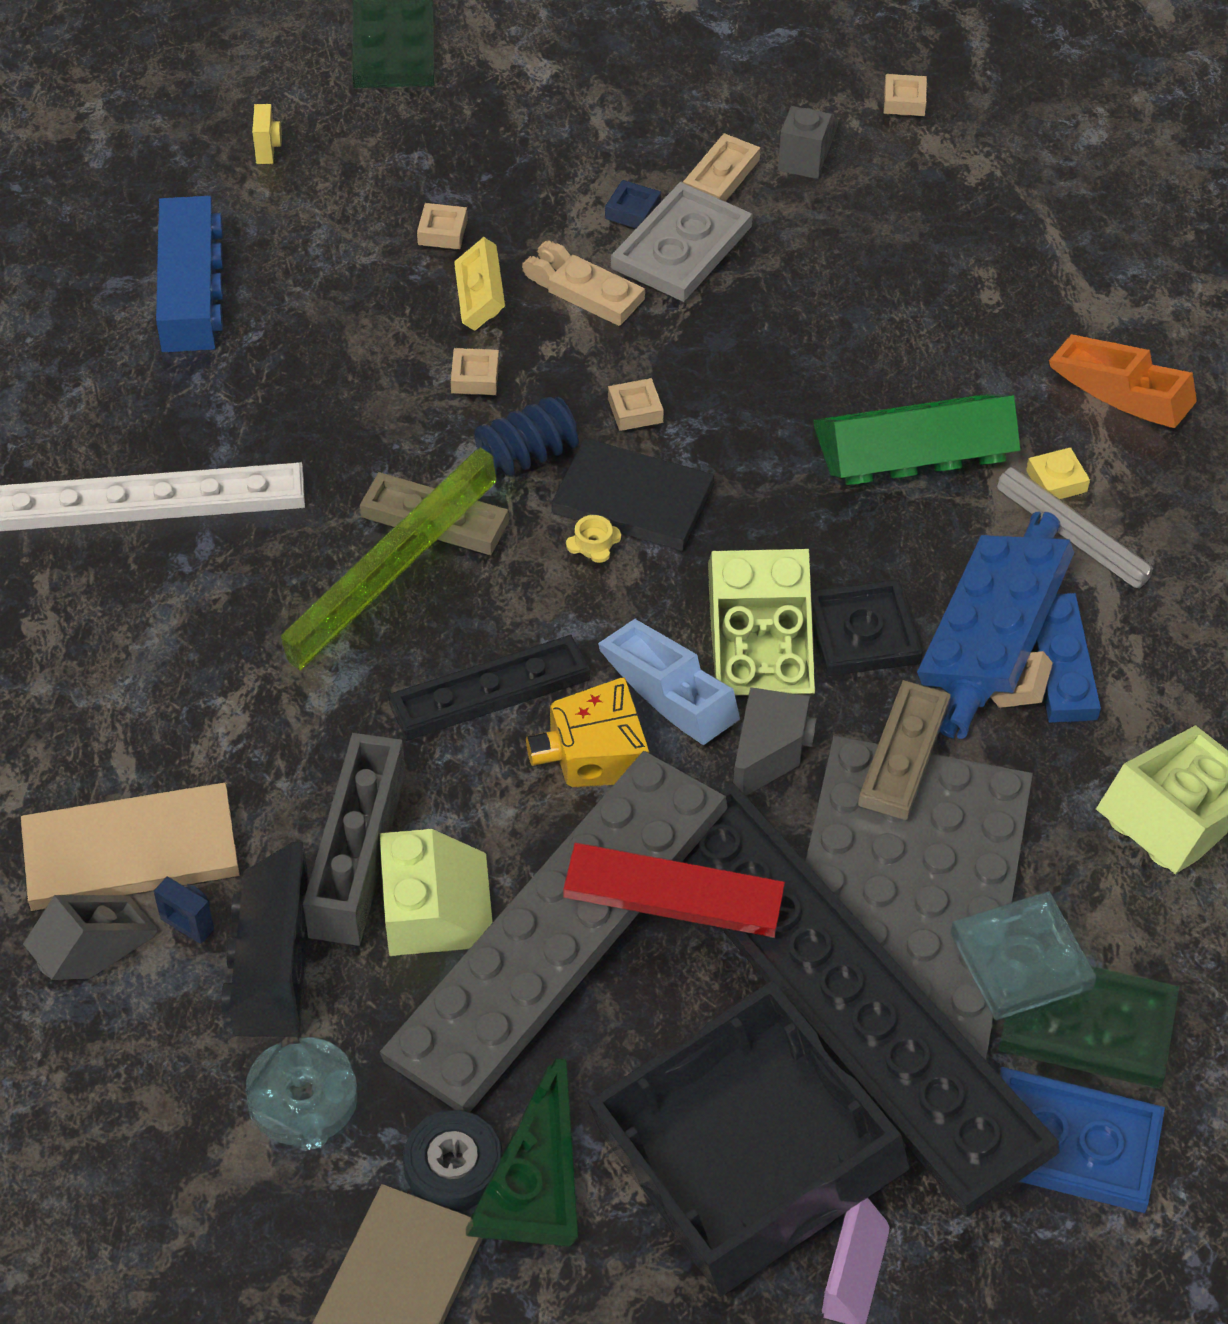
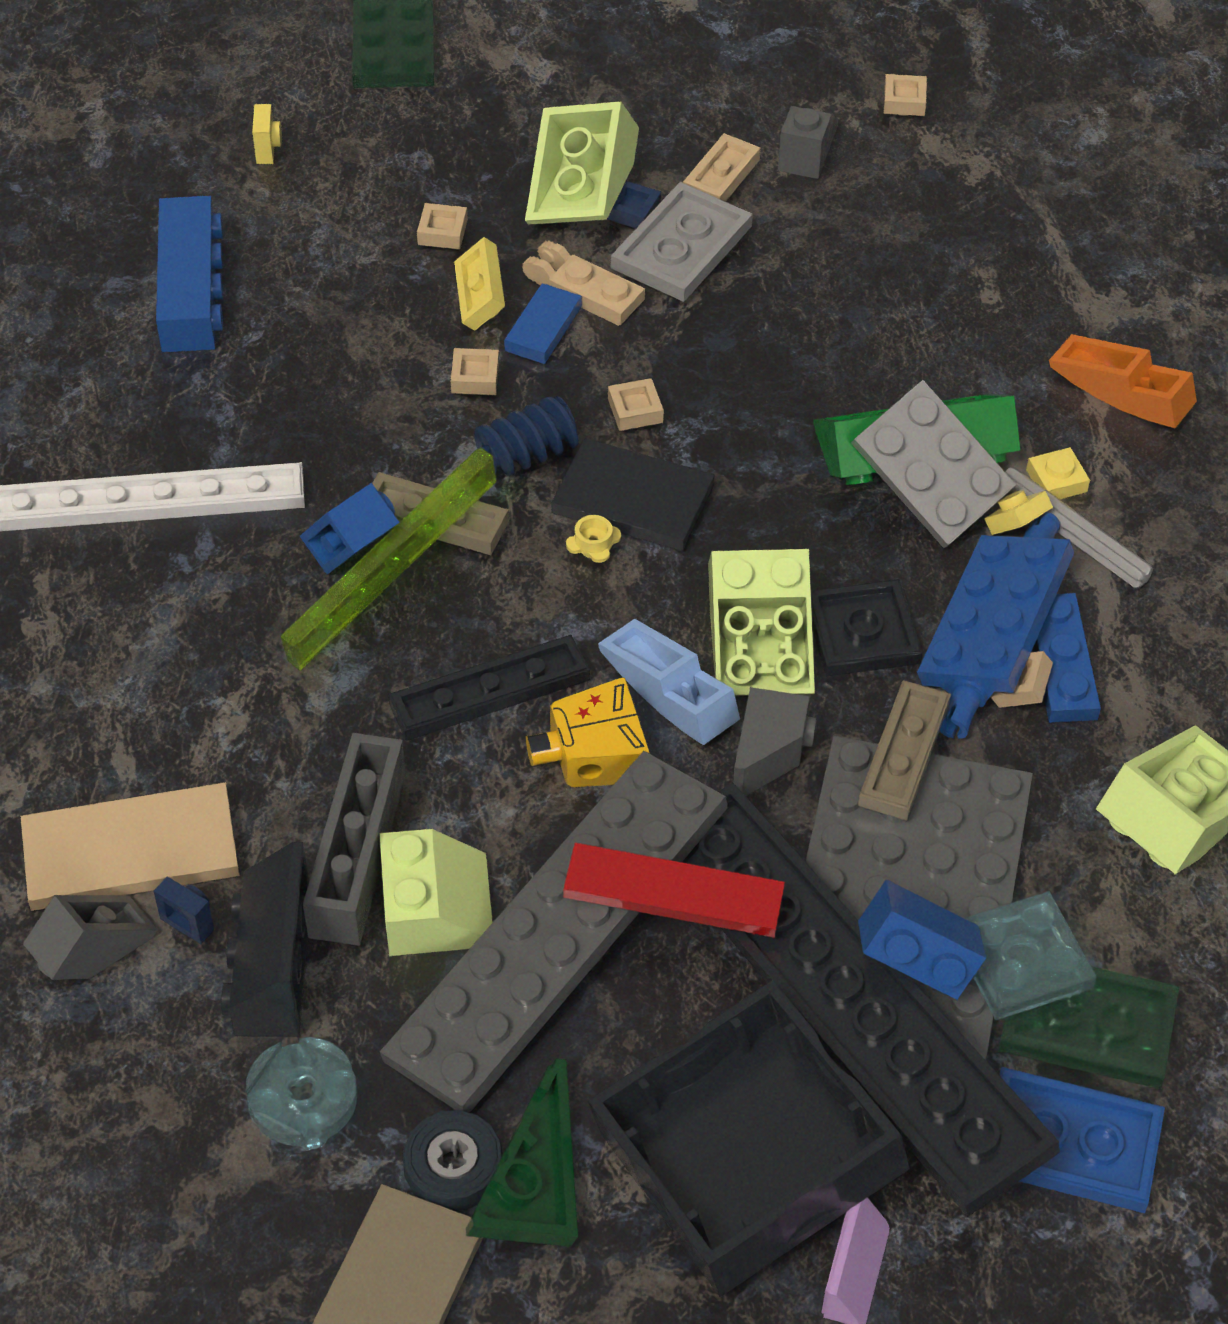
(350, 528): none -> blue brick
(543, 323): none -> blue tile
(581, 162): none -> yellowish green slope
(921, 939): none -> blue brick
(933, 464): none -> light grey plate
(1017, 511): none -> light yellow plate

